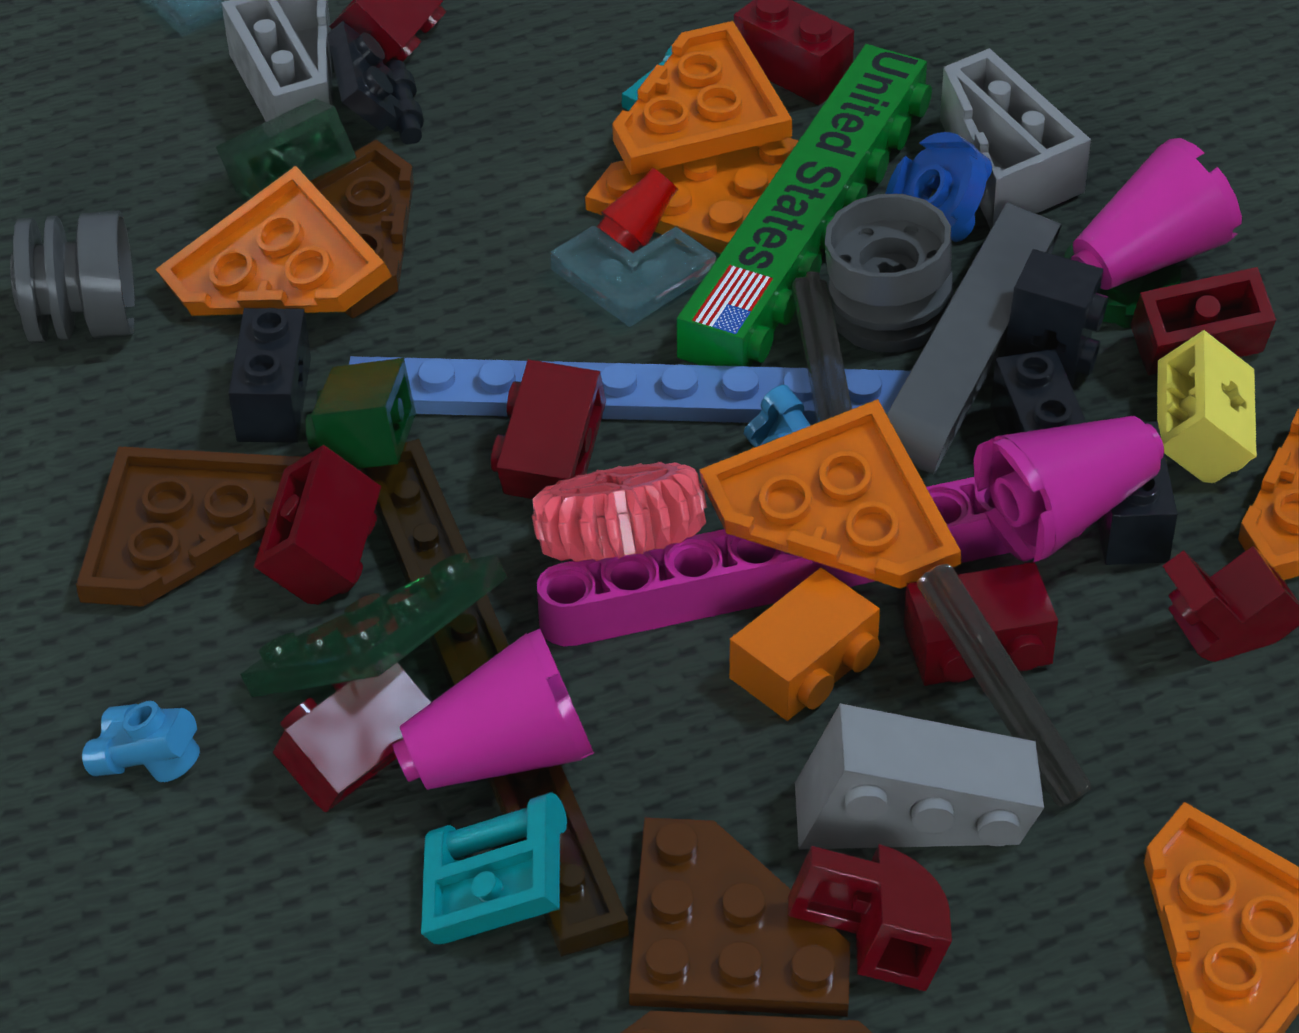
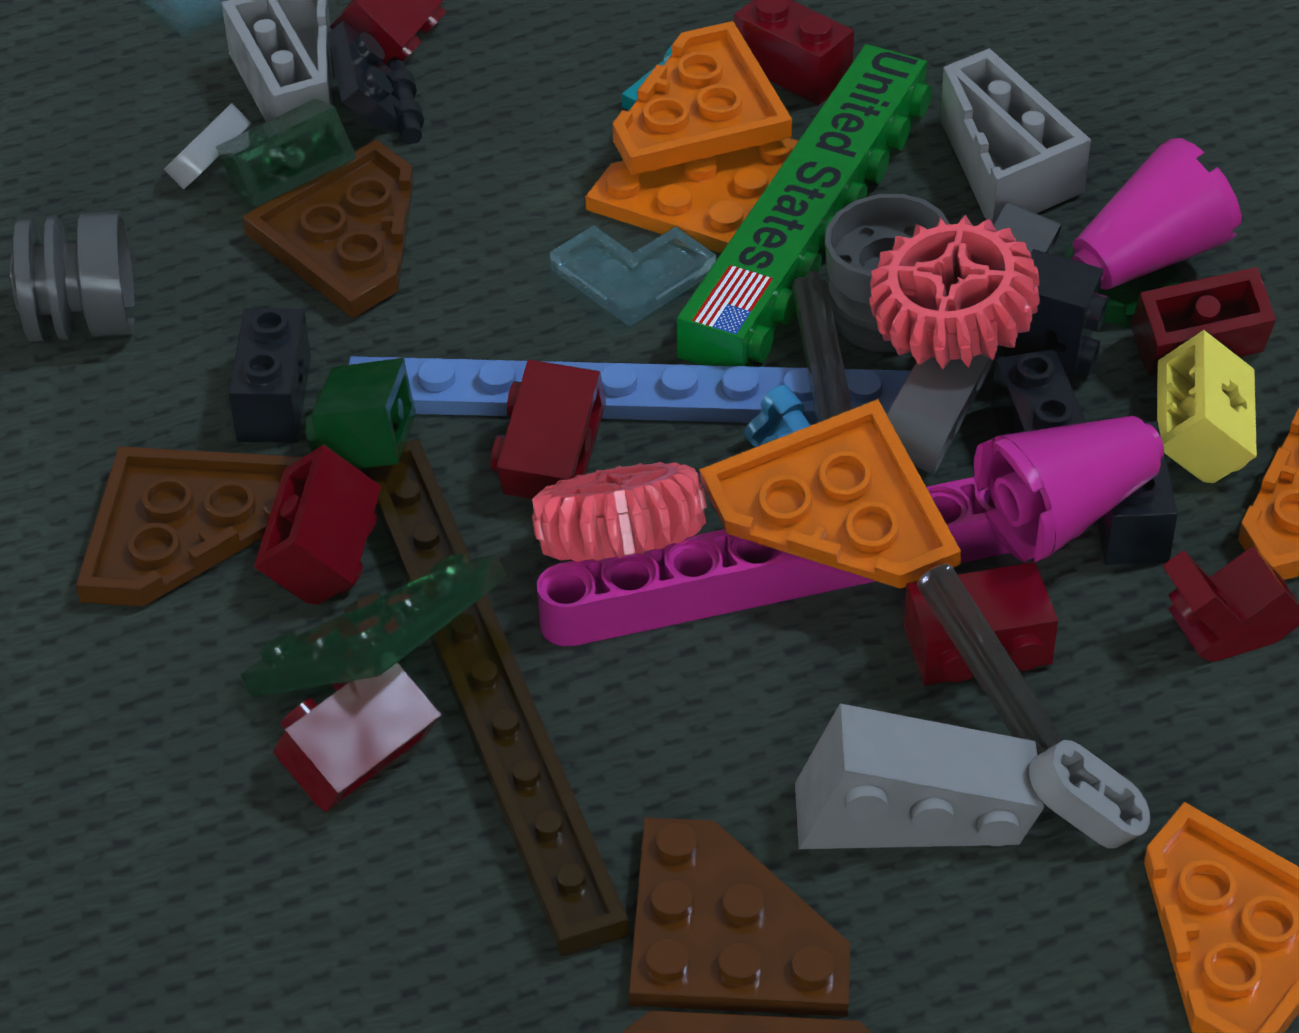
(145, 737): dark azure plate -> none
(202, 149): none -> light grey beam
(276, 253): orange plate -> none
(495, 721): dark pink cone -> none
(498, 885): teal plate -> none
(638, 211): red cone -> none
(805, 644): orange brick -> none
(887, 902): dark red brick -> none
(951, 168): blue plate -> none
(954, 292): none -> coral gear
(1089, 794): none -> light grey beam

